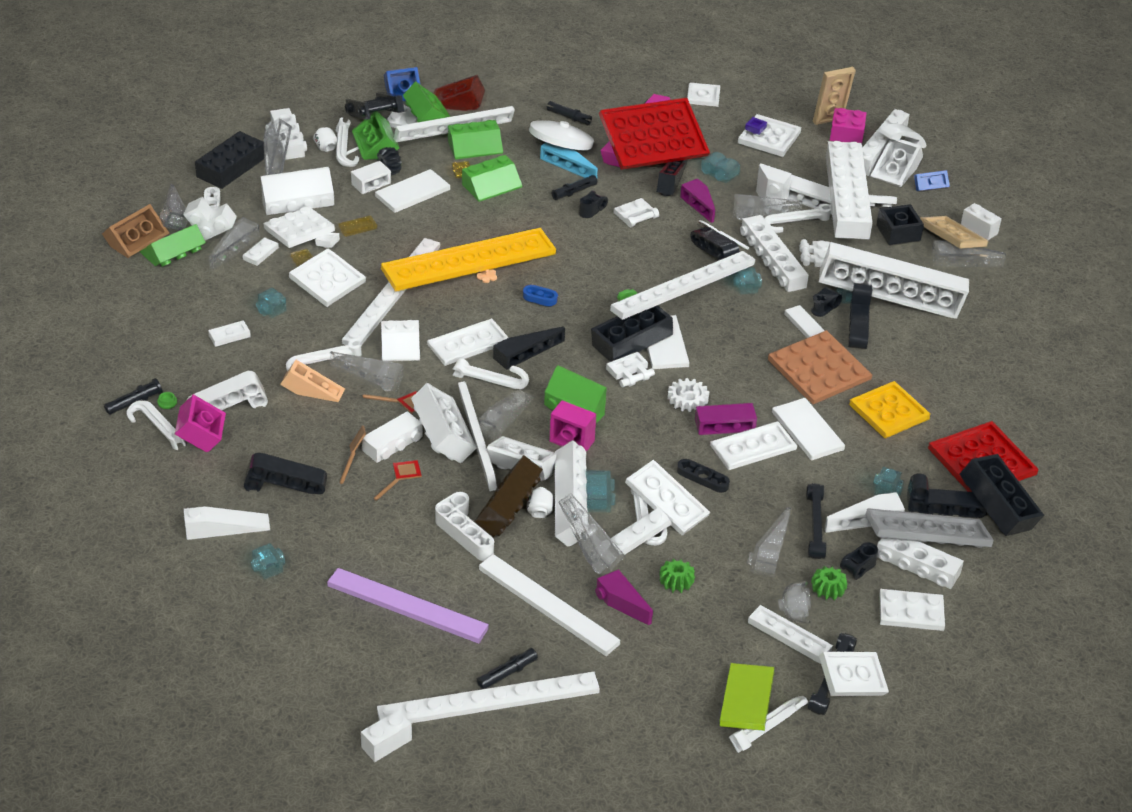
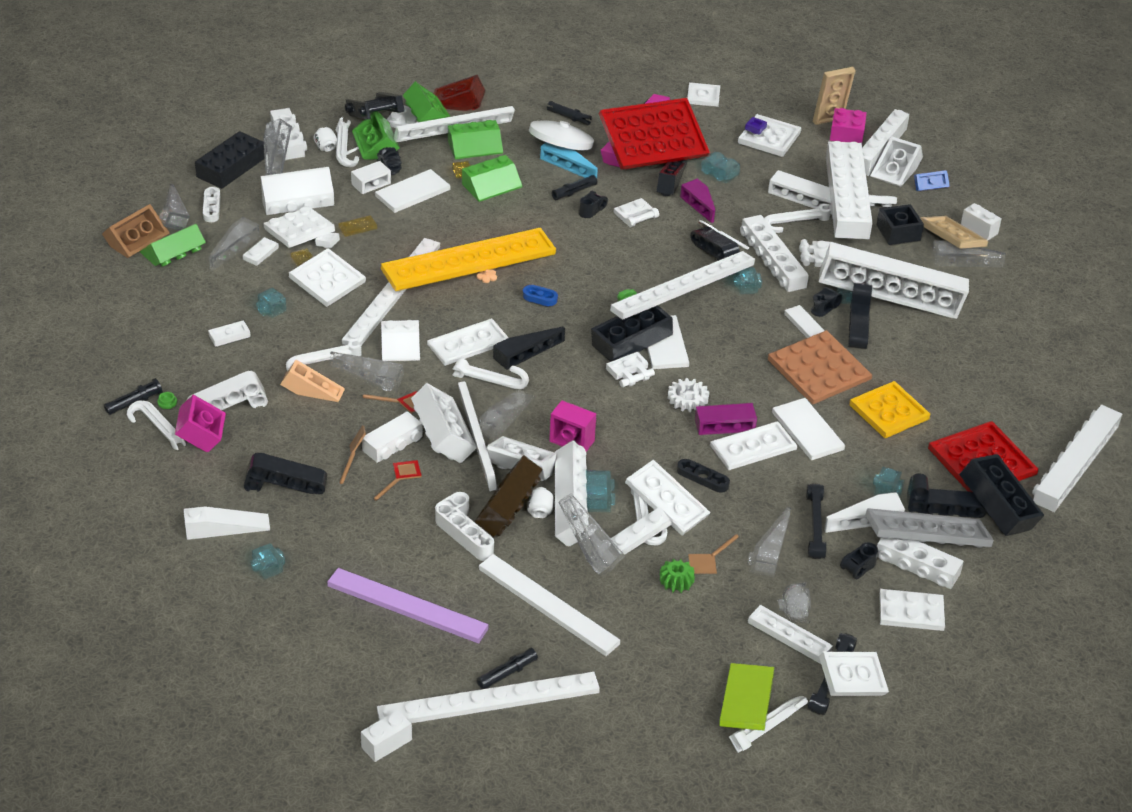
(209, 221): white brick -> none
(400, 80): blue slope -> none
(575, 390): bright green slope -> none
(622, 596): magenta slope -> none
(706, 562): none -> medium nougat piece
(750, 206): clear slope -> none
(773, 182): white slope -> none
(829, 582): bright green gear -> none
(896, 131): white slope -> none
(1076, 458): none -> white brick

